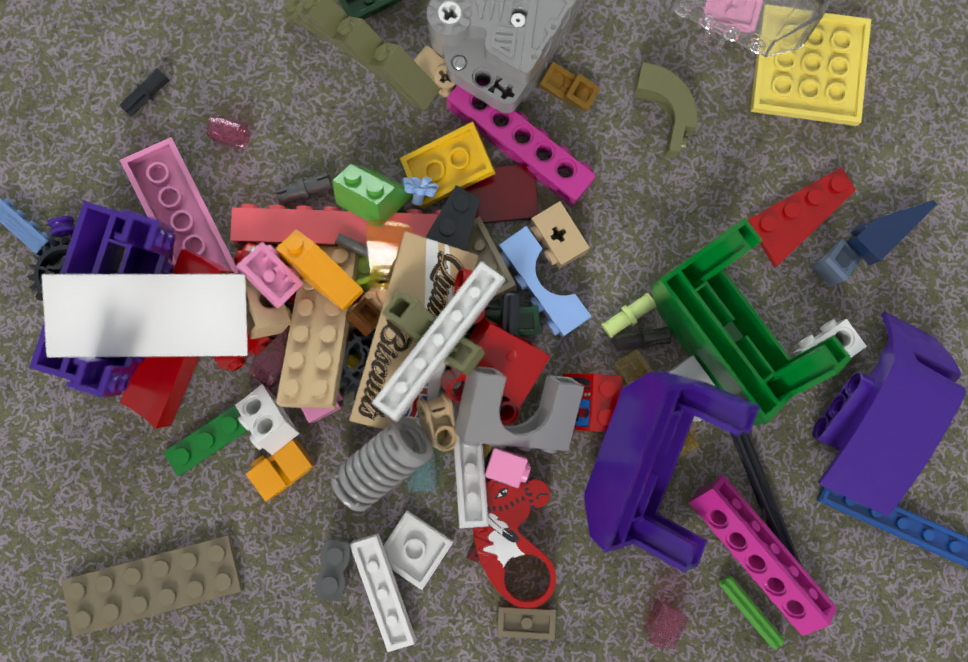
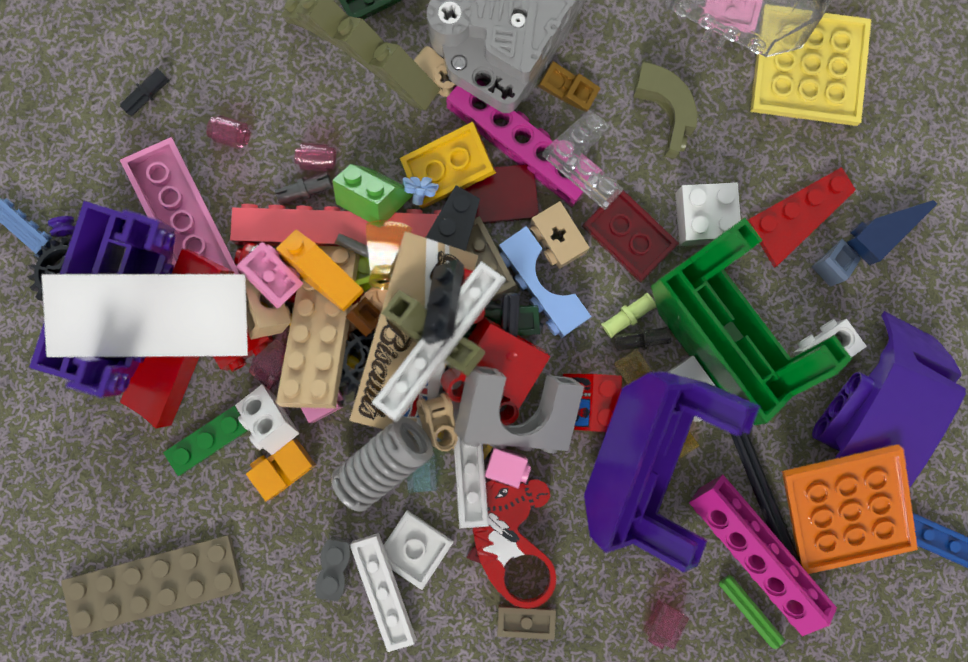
(315, 157): none -> clear pink brick
(443, 302): none -> black plate
(568, 157): none -> clear plate
(630, 236): none -> dark red tile
(706, 212): none -> white brick
(851, 509): none -> orange plate

